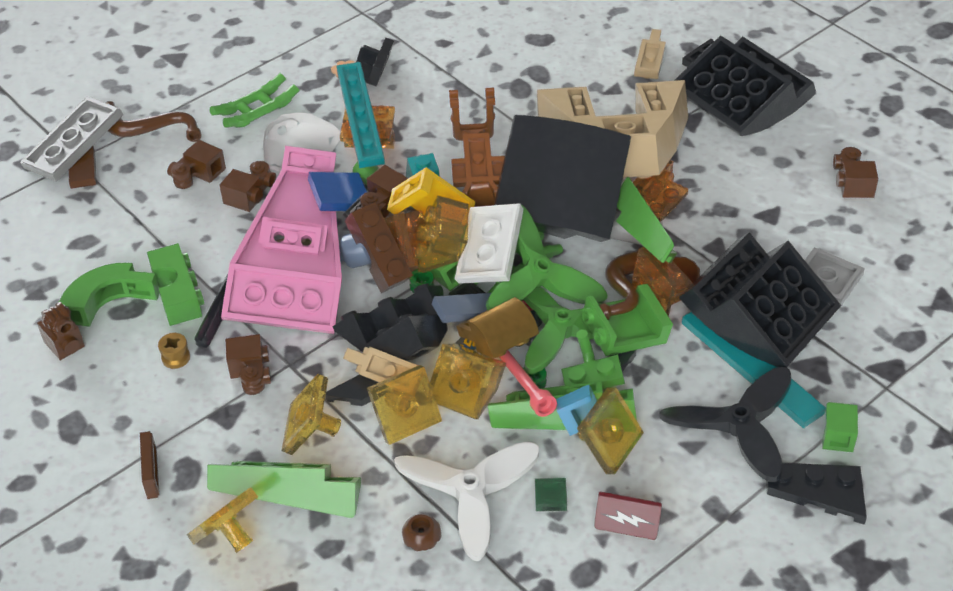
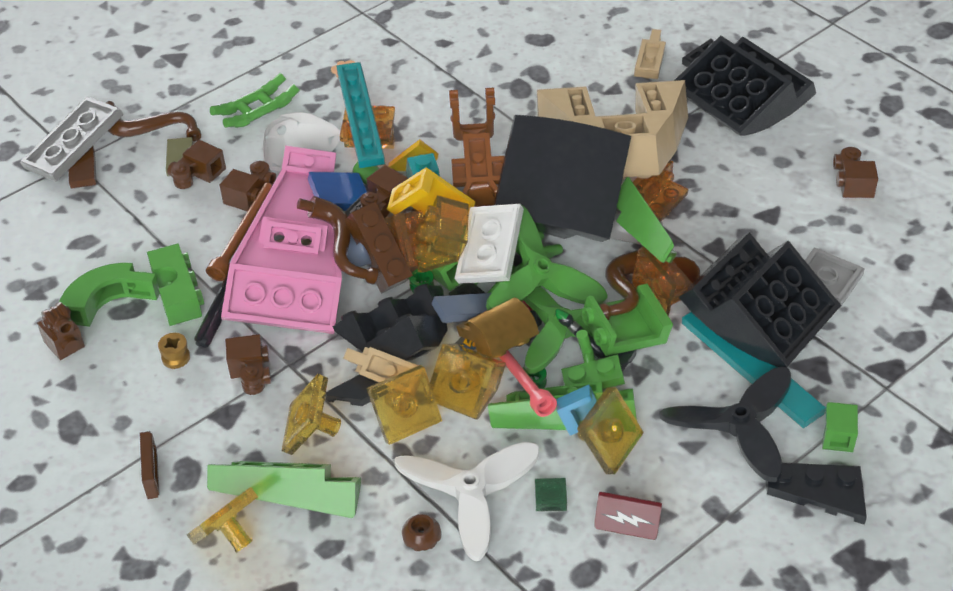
(176, 148): none -> olive tile
(219, 267): none -> dark orange piece
(335, 216): none -> reddish brown animal
(374, 61): black panel -> none
(418, 148): none -> yellow tile
(568, 321): none -> black piece

